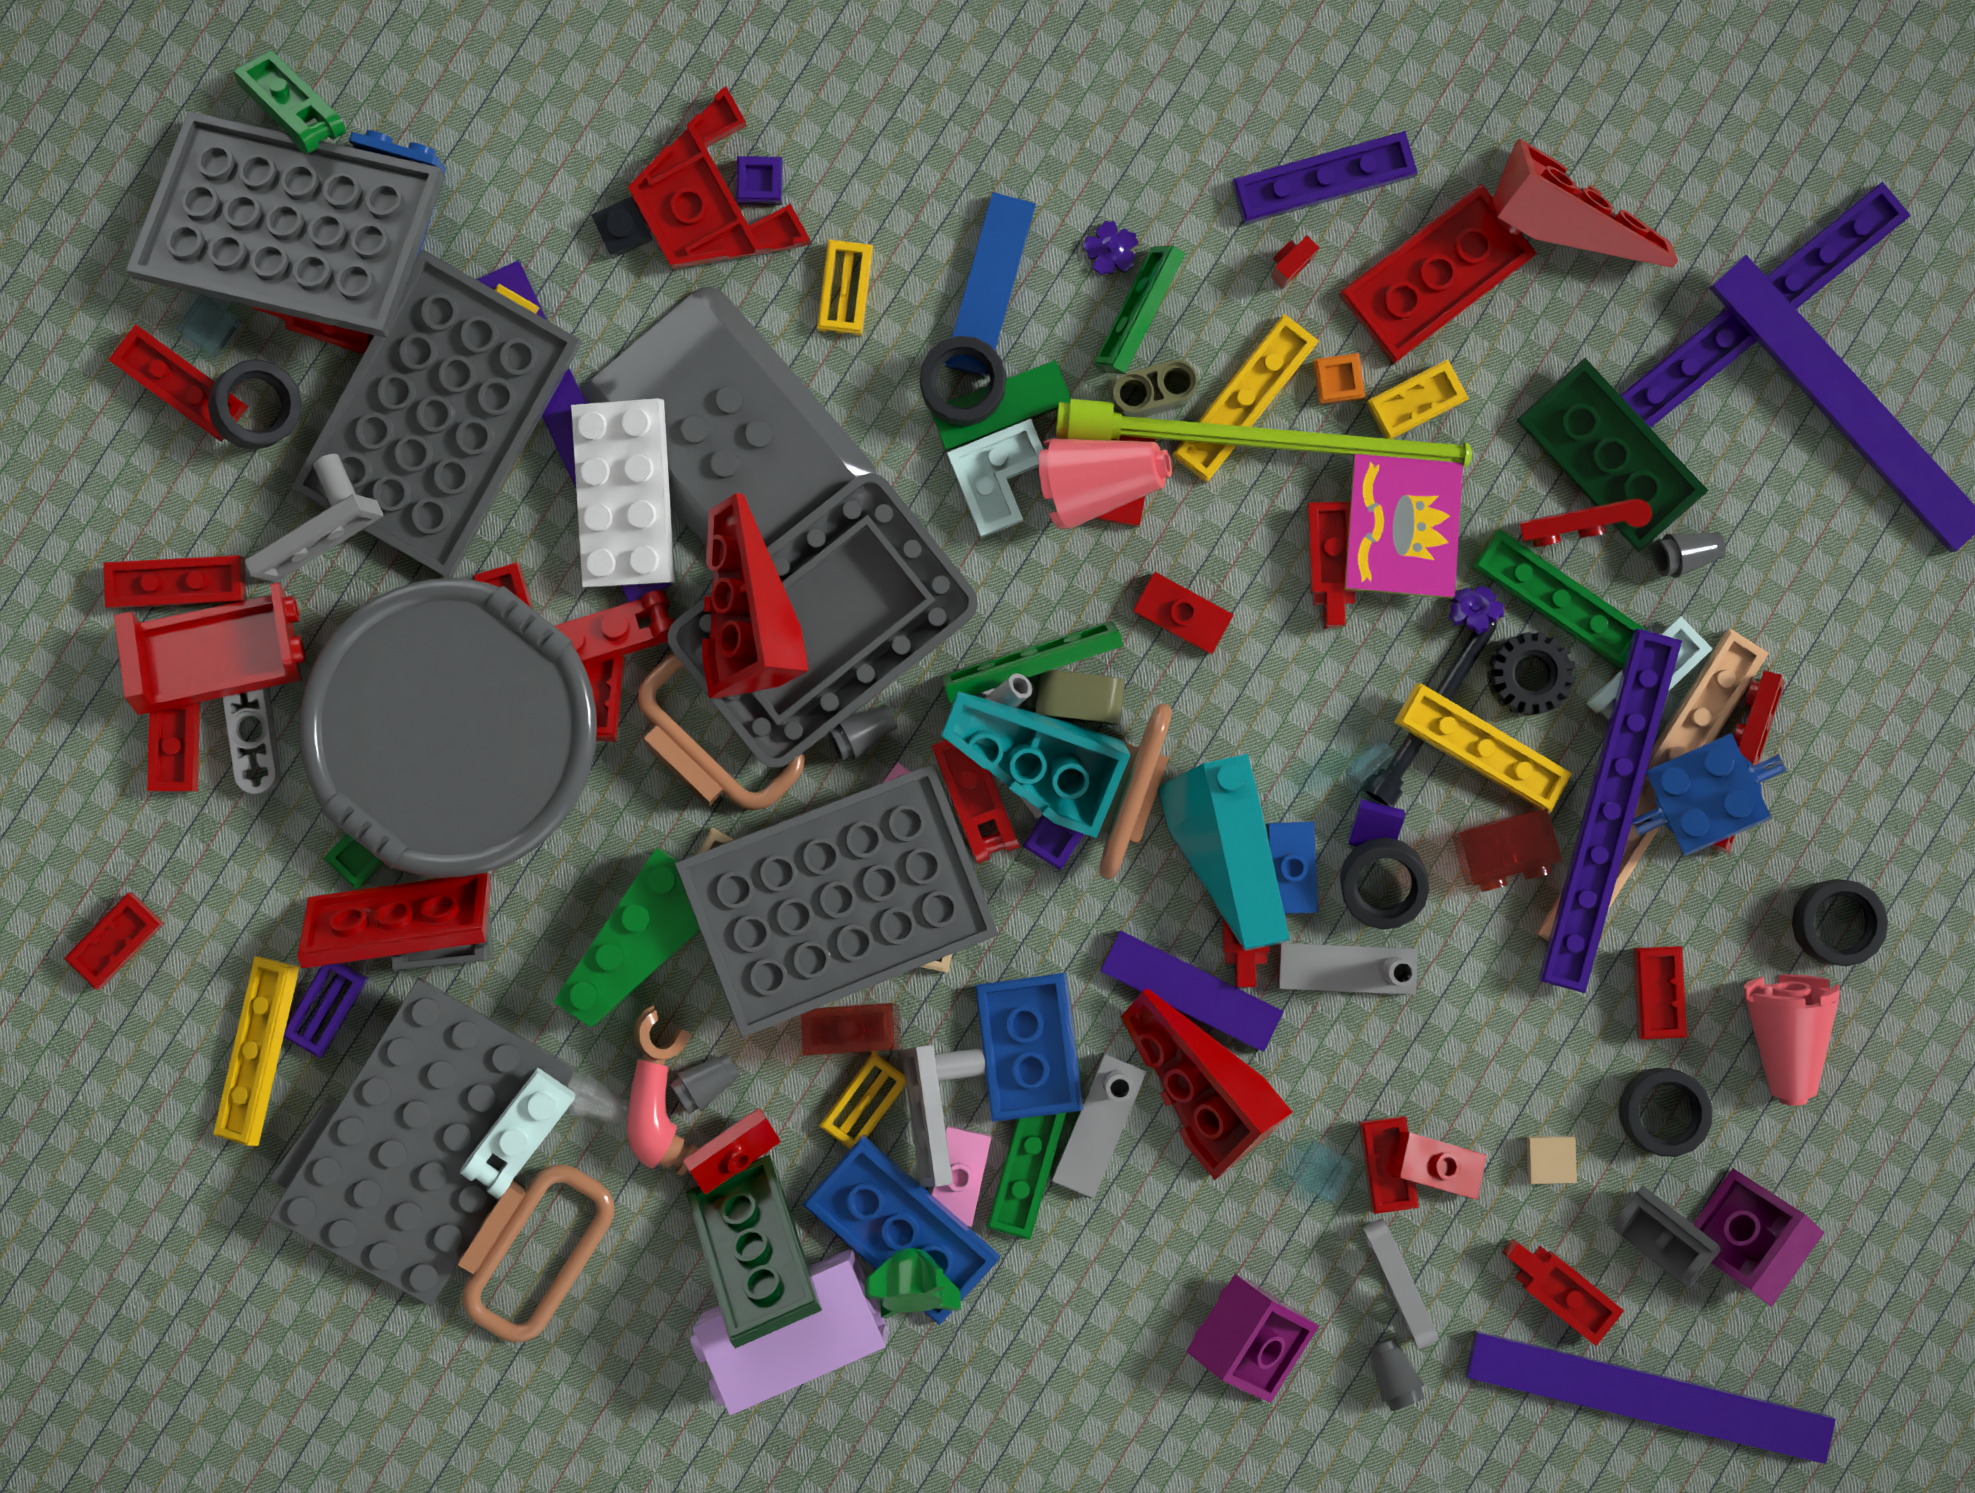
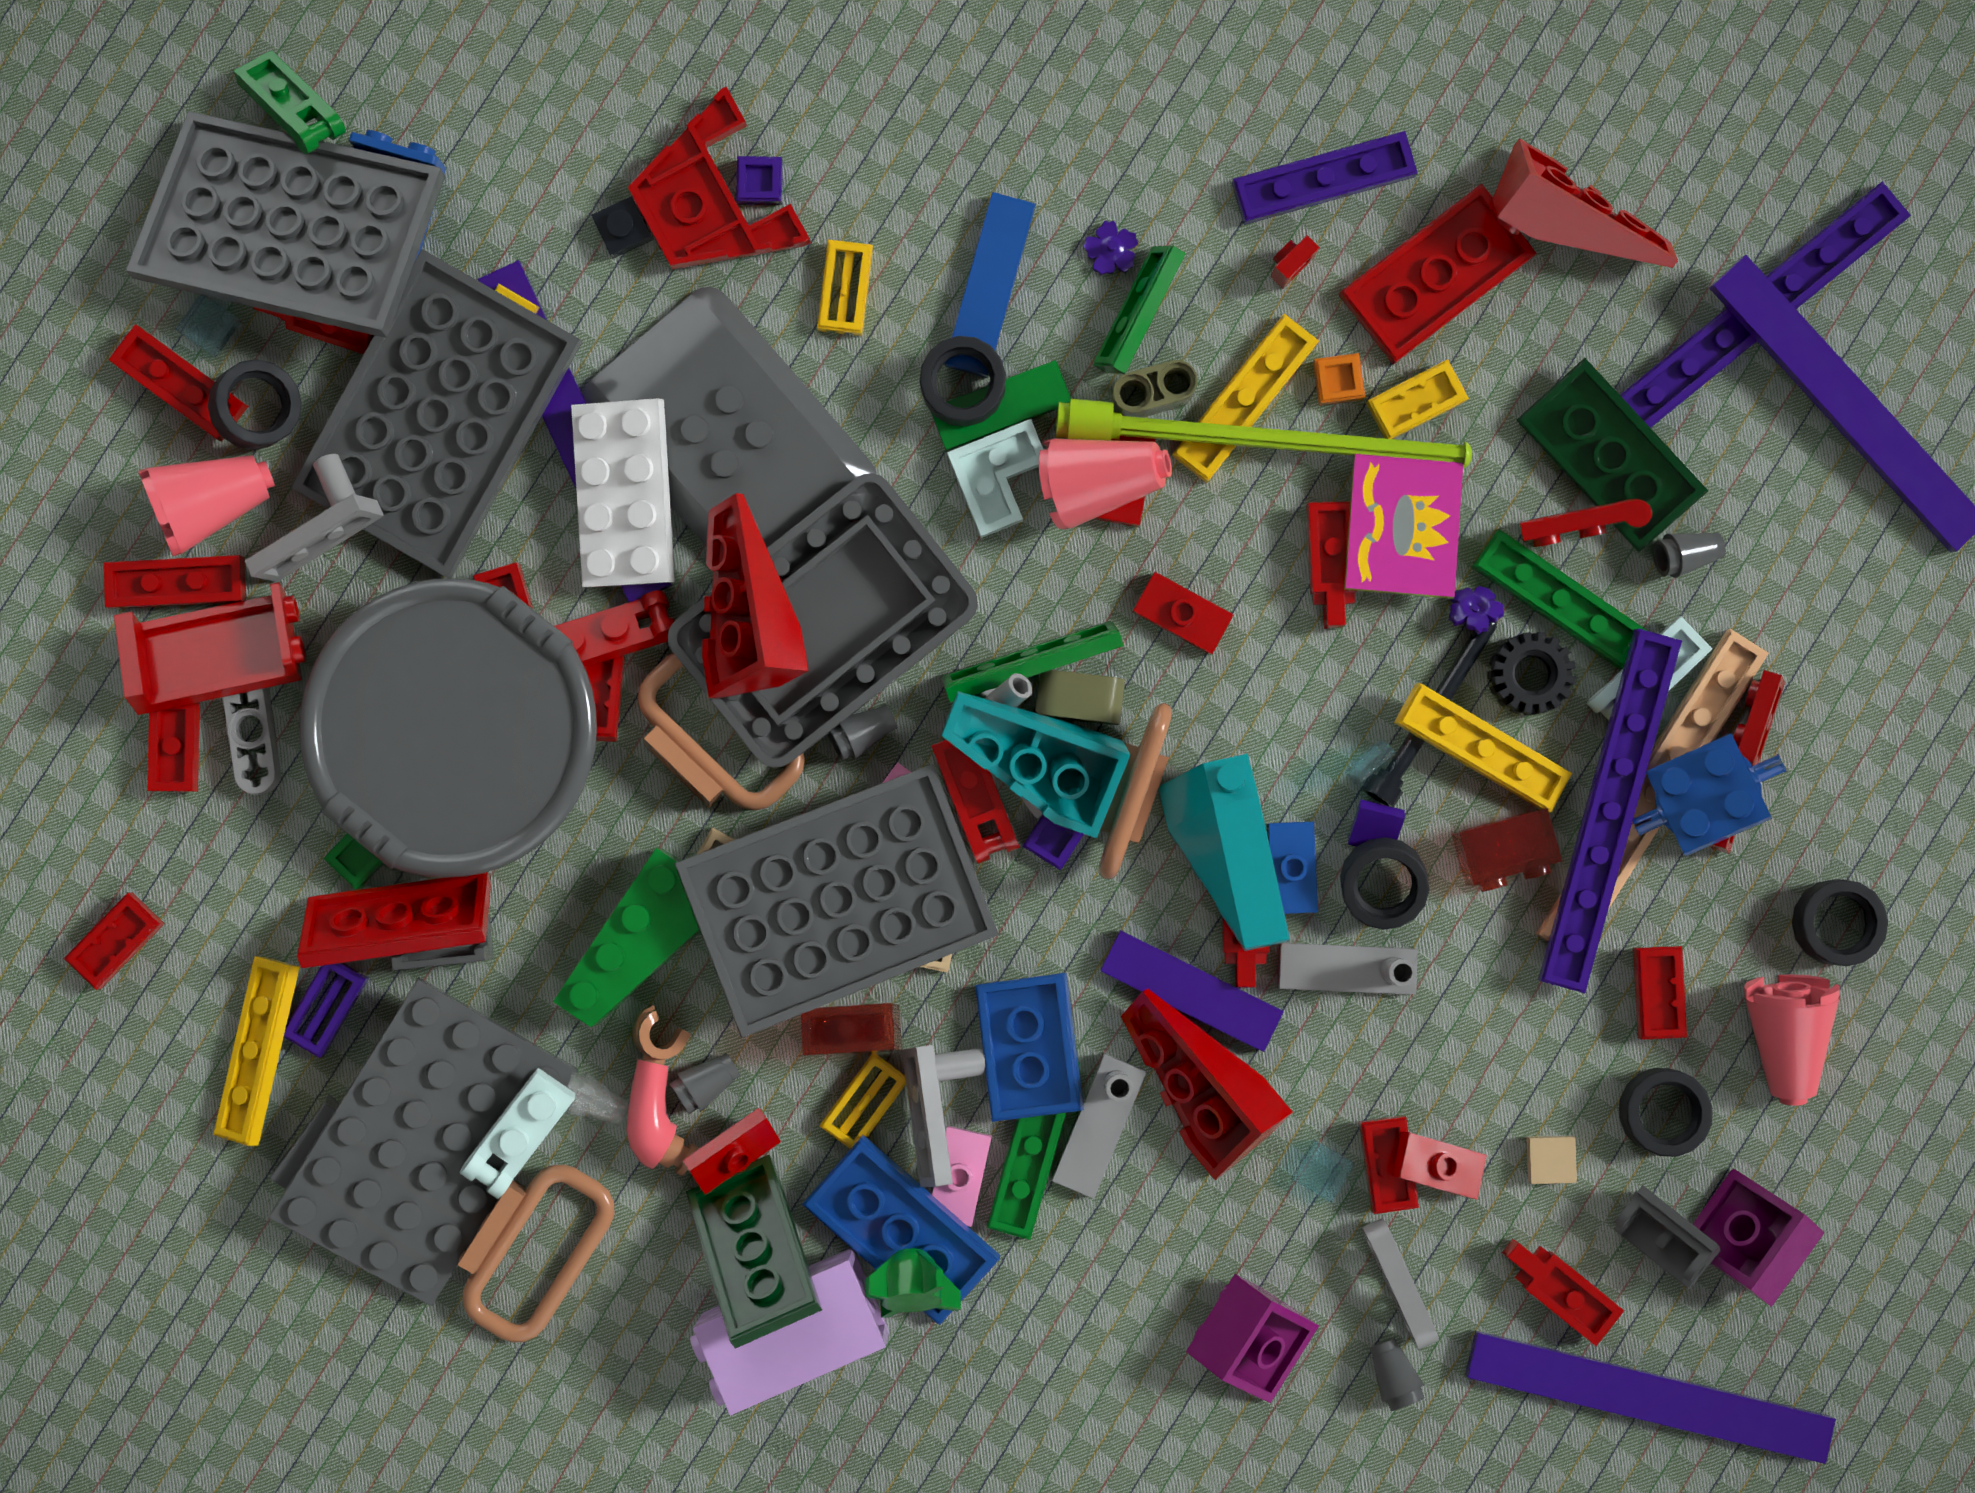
(204, 496): none -> coral cone

